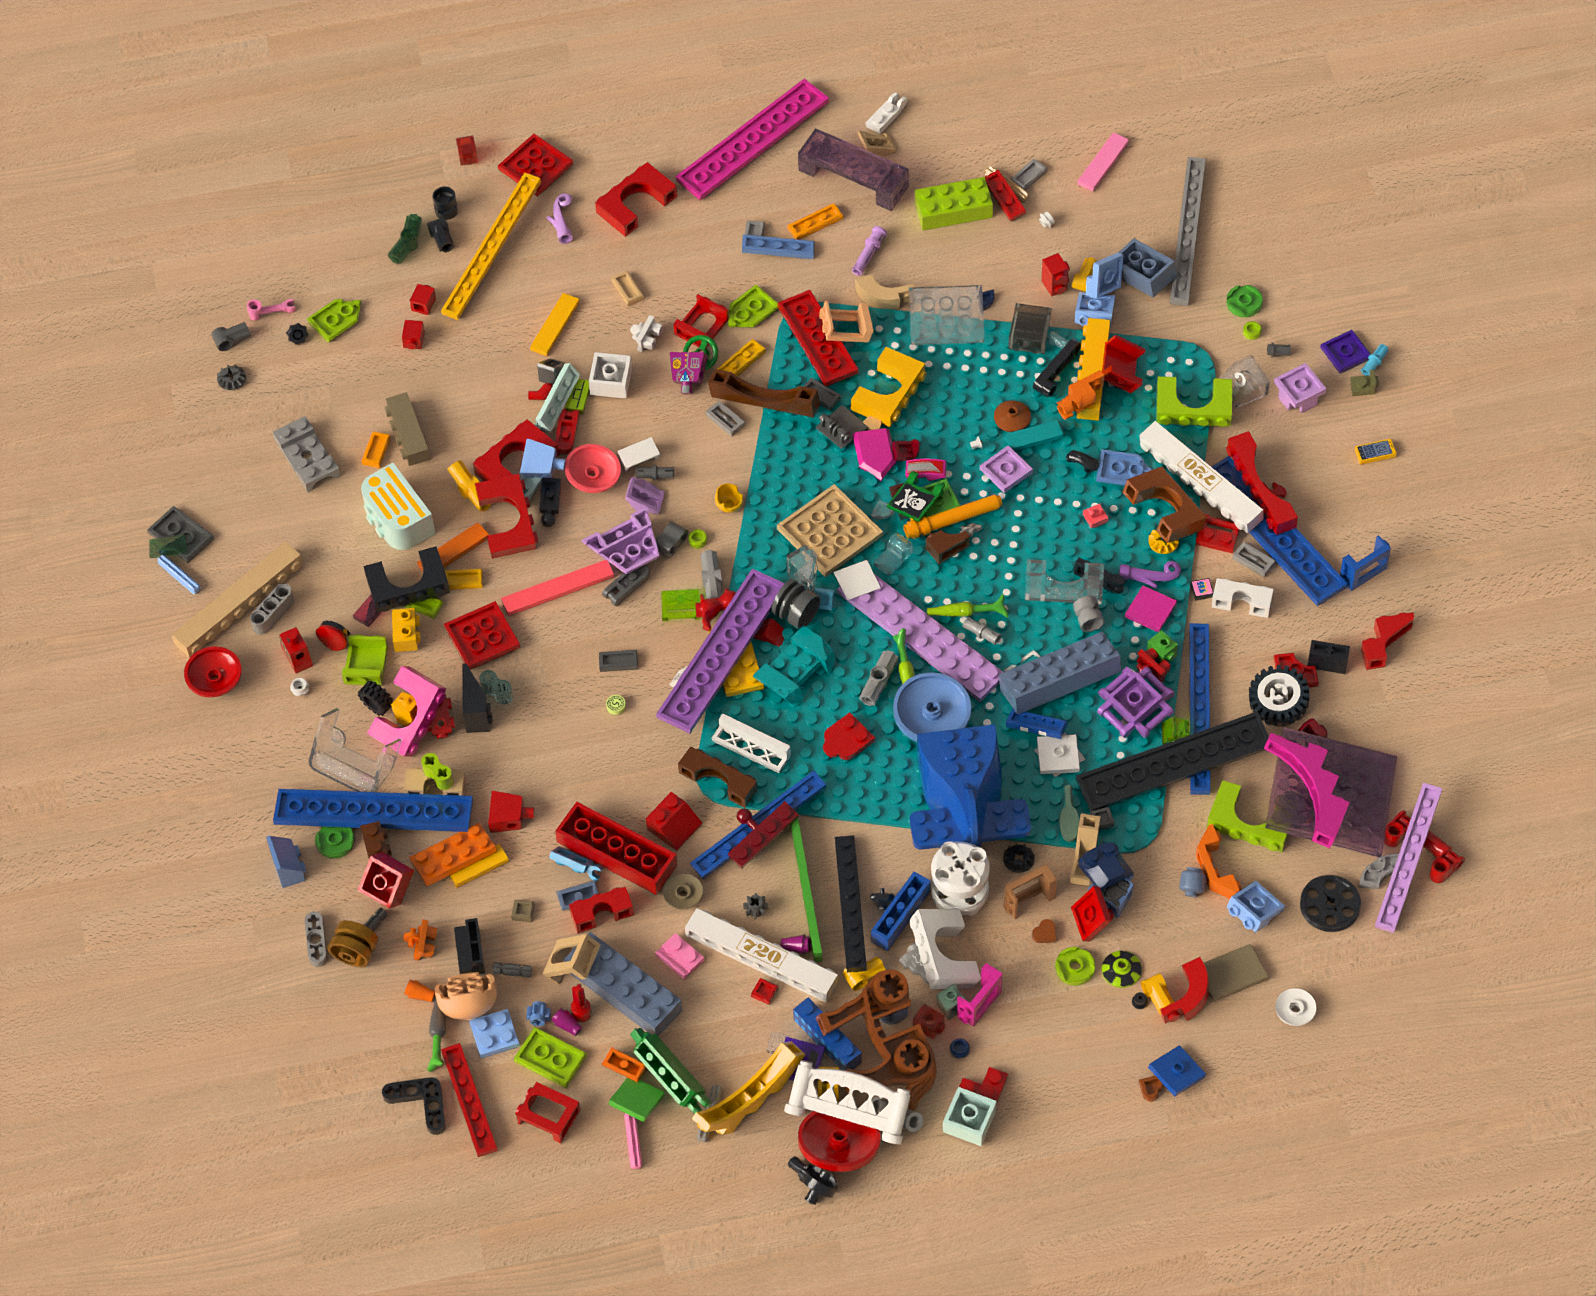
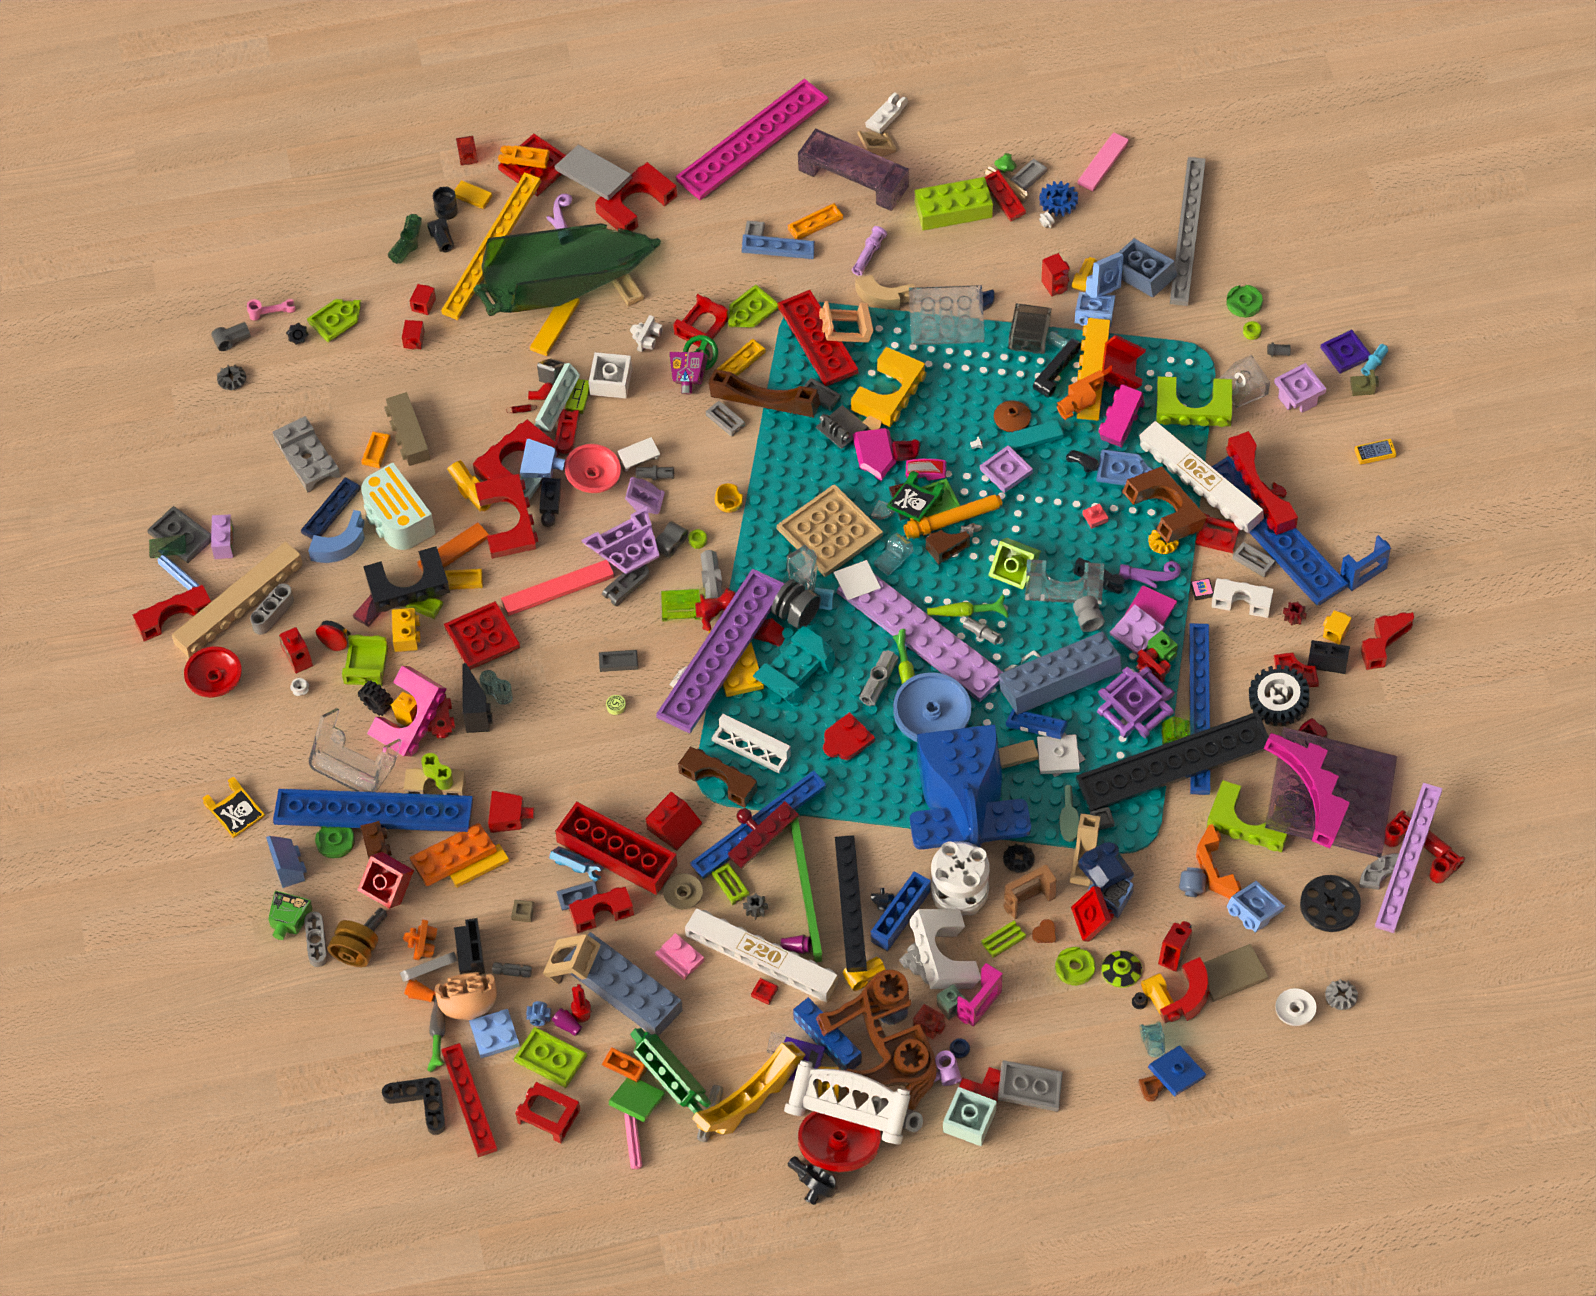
(150, 620): none -> red arch
(222, 536): none -> lavender brick
(236, 811): none -> flag
(288, 914): none -> bright green torso
(331, 508): none -> dark blue tile
(339, 547): none -> medium blue arch
(428, 966): none -> light grey beam
(472, 194): none -> yellow tile
(522, 408): none -> red piece
(524, 156): none -> light orange hinge
(556, 265): none -> clear green windscreen
(593, 172): none -> light grey tile
(738, 896): none -> lime tile
(948, 1075): none -> lavender piece
(1005, 163): none -> bright green piece
(1011, 562): none -> lime slope
(1016, 930): none -> lime tile
(1018, 754): none -> tan tile
(1030, 1085): none -> light grey tile
(1058, 198): none -> blue gear
(1121, 415): none -> dark pink wedge
(1136, 629): none -> lavender plate
(1153, 1039): none -> clear light blue piece
(1179, 939): none -> red torso
(1294, 613): none -> dark red gear
(1336, 626): none -> yellow brick
(1341, 1002): none -> light grey gear

